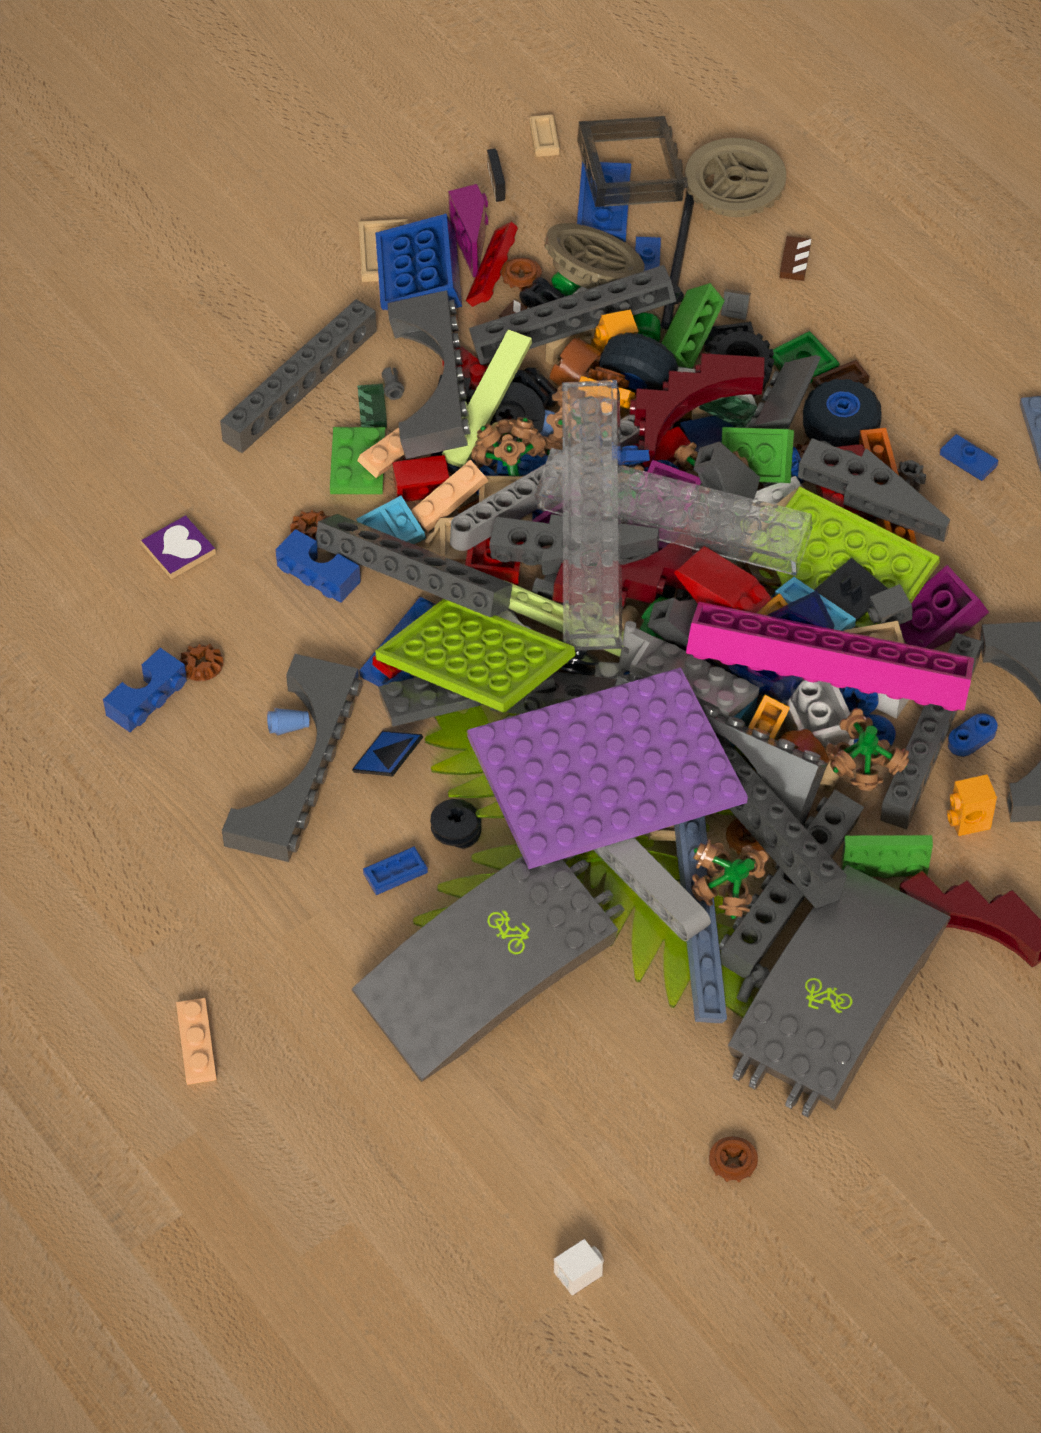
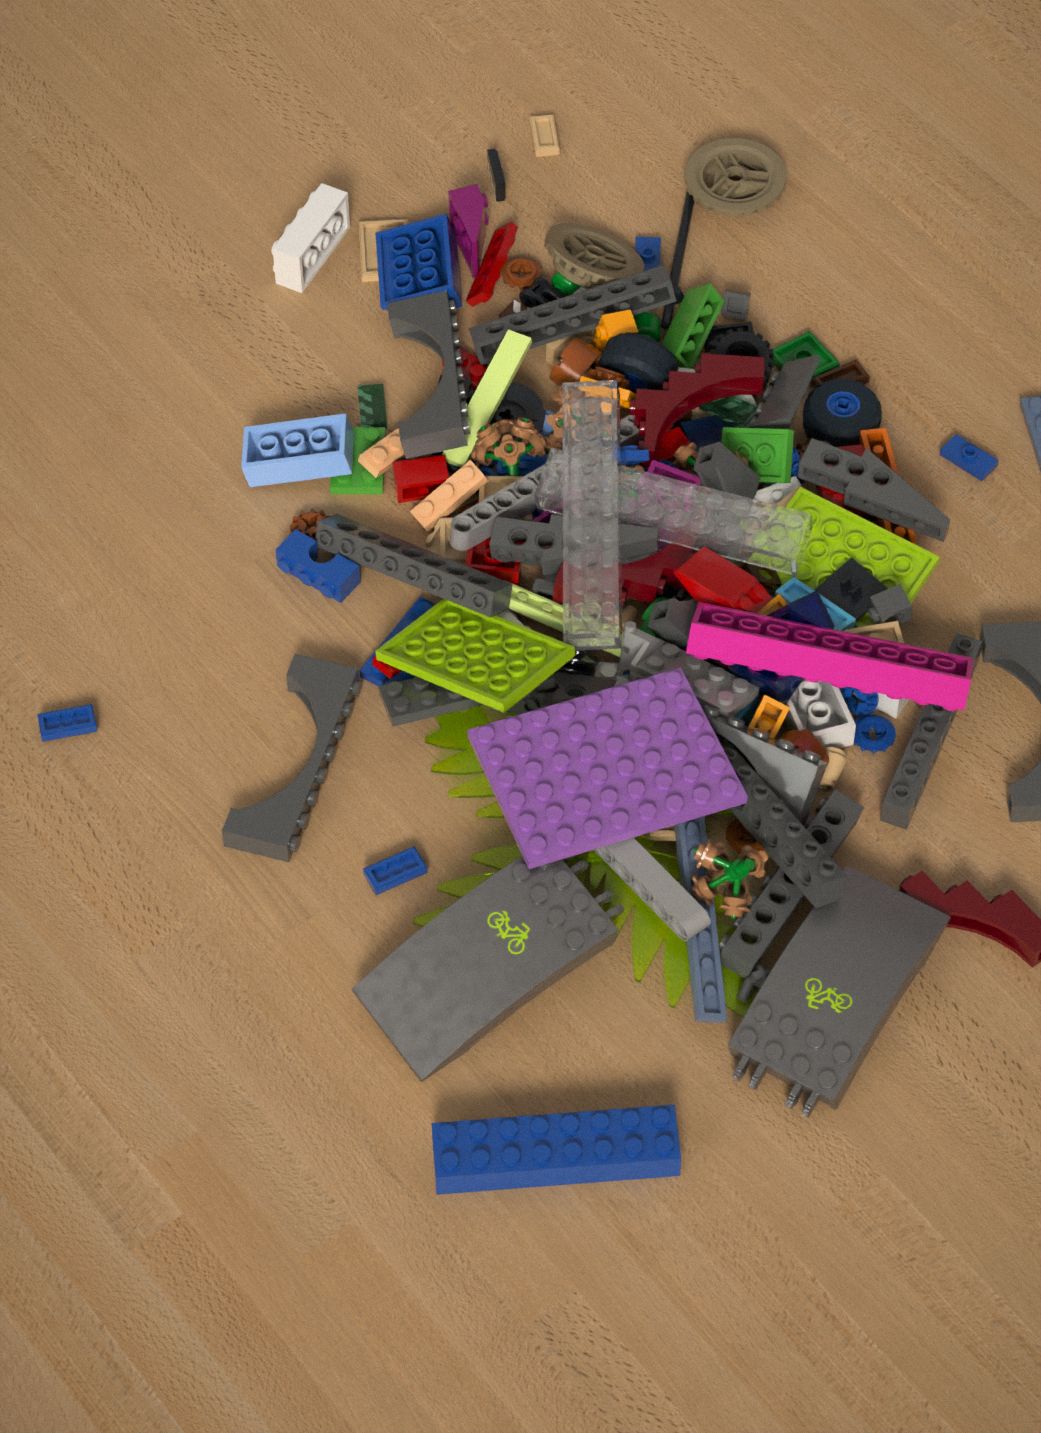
(67, 722): none -> blue plate
(132, 706): blue arch -> none
(178, 547): tile -> none
(196, 1041): light nougat plate -> none
(204, 670): dark orange gear -> none
(285, 720): medium blue cone -> none
(297, 450): none -> light blue brick
(298, 376): dark grey brick -> none
(311, 237): none -> white brick
(387, 753): piece -> none
(393, 387): dark grey pin -> none
(396, 520): medium azure wing -> none
(456, 823): black piece -> none
(536, 381): black piece -> none
(556, 1149): none -> blue brick
(578, 1266): white brick -> none
(610, 218): blue plate -> none
(630, 192): clear smoke window -> none
(733, 1147): dark orange gear -> none
(795, 258): reddish brown tile -> none
(875, 751): medium nougat plant -> none
(888, 854): bright green plate -> none
(912, 473): dark grey gear -> none
(941, 611): magenta slope -> none
(972, 805): light orange brick -> none
(975, 734): blue plate -> none

